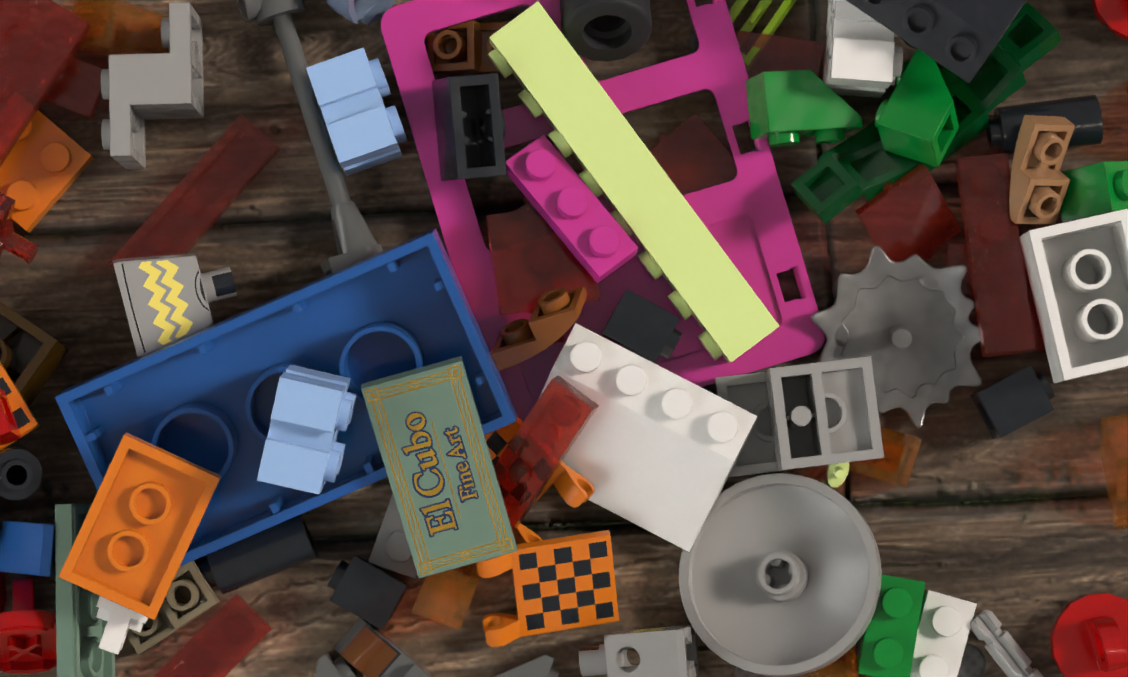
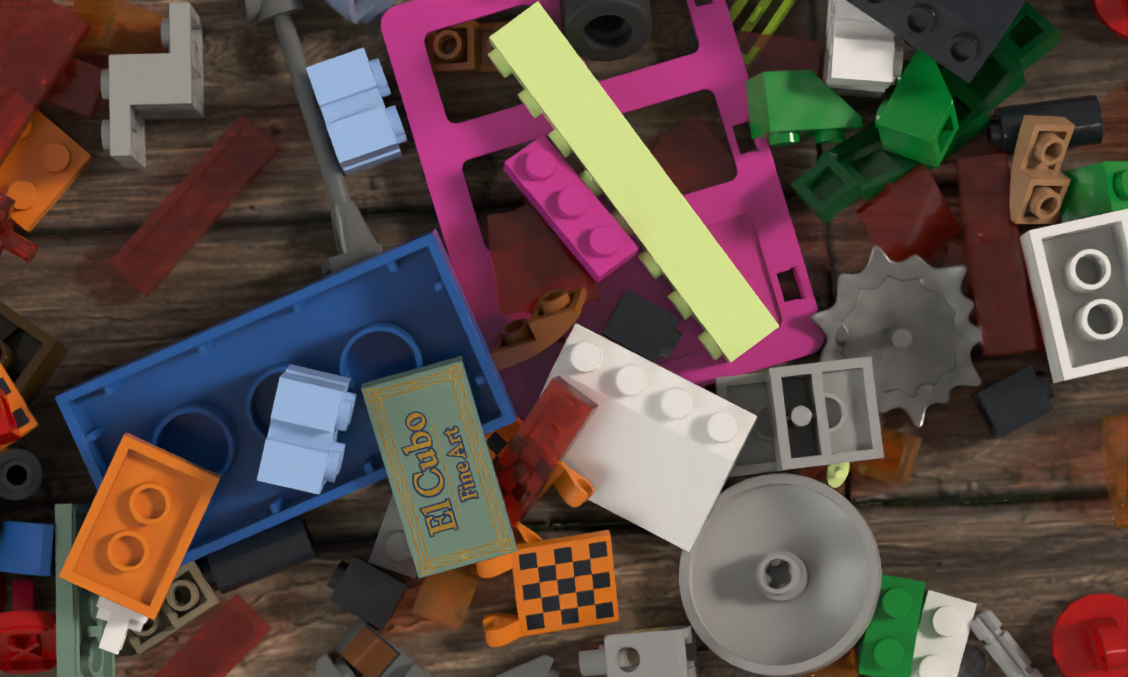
(168, 297): light grey torso -> none
(469, 127): black brick -> none

